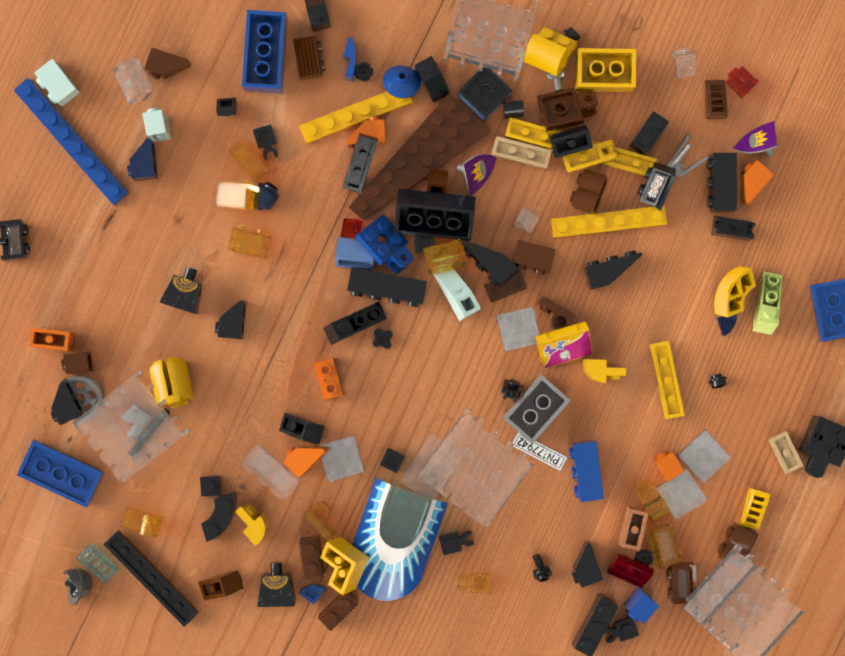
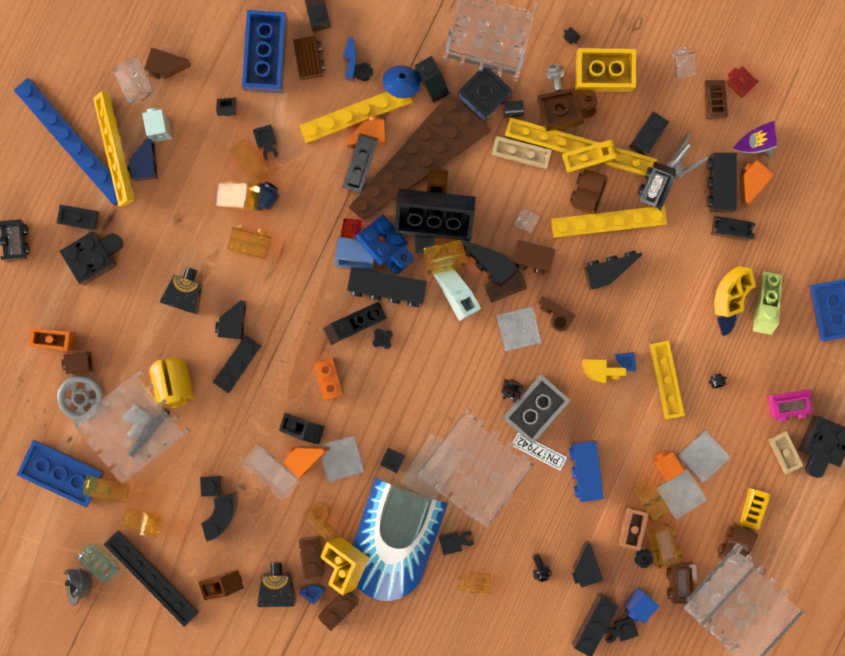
(57, 83): light aqua brick -> none
(65, 405): black slope -> none
(77, 217): none -> black plate
(91, 254): none -> black brick
(106, 489): none -> clear yellow slope
(113, 148): none -> yellow plate
(237, 364): none -> black plate
(257, 525): yellow brick -> none
(477, 171): dark purple shield -> none
(549, 51): yellow brick -> none
(564, 344): piece -> none
(570, 141): black brick -> none
(626, 360): none -> blue tile
(630, 570): dark red plate -> none
(790, 404): none -> dark pink window

